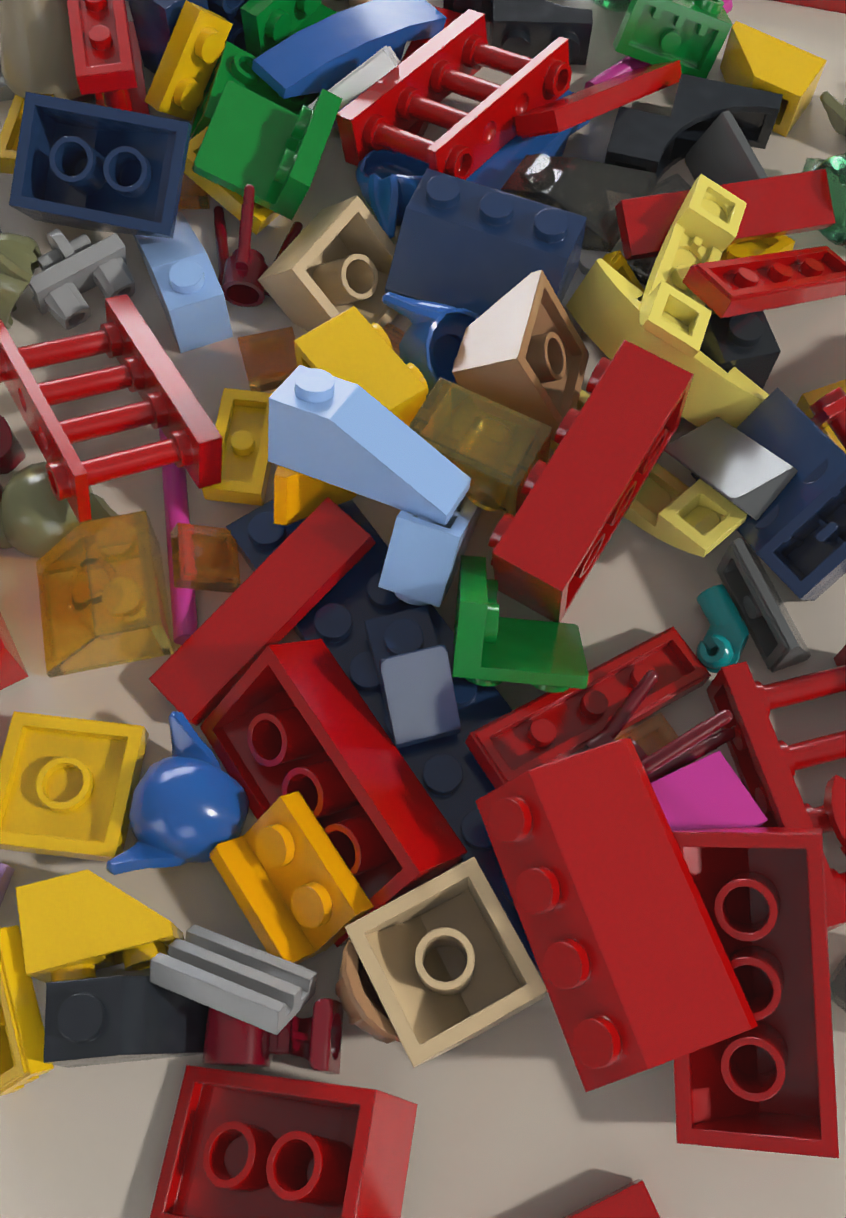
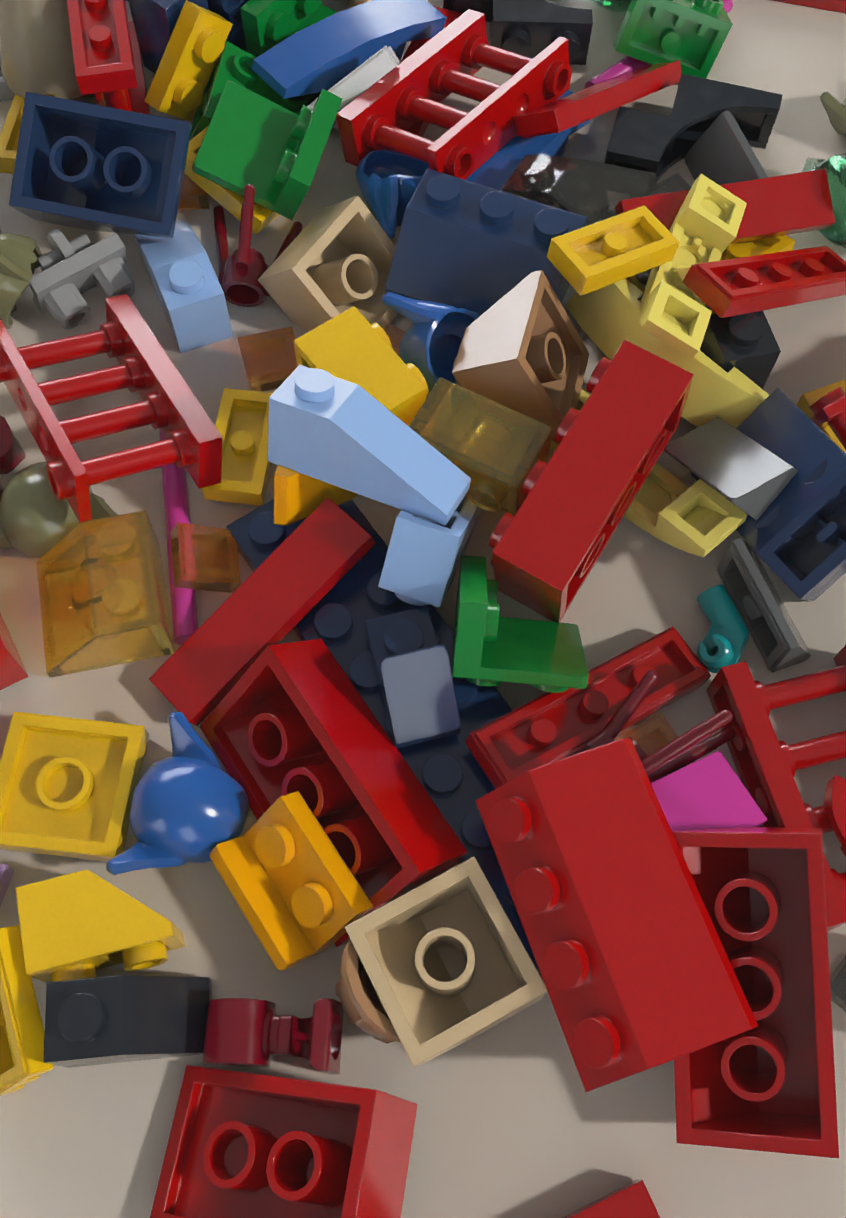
(234, 978): light grey tile -> none
(612, 250): none -> yellow plate
(772, 66): yellow slope -> none

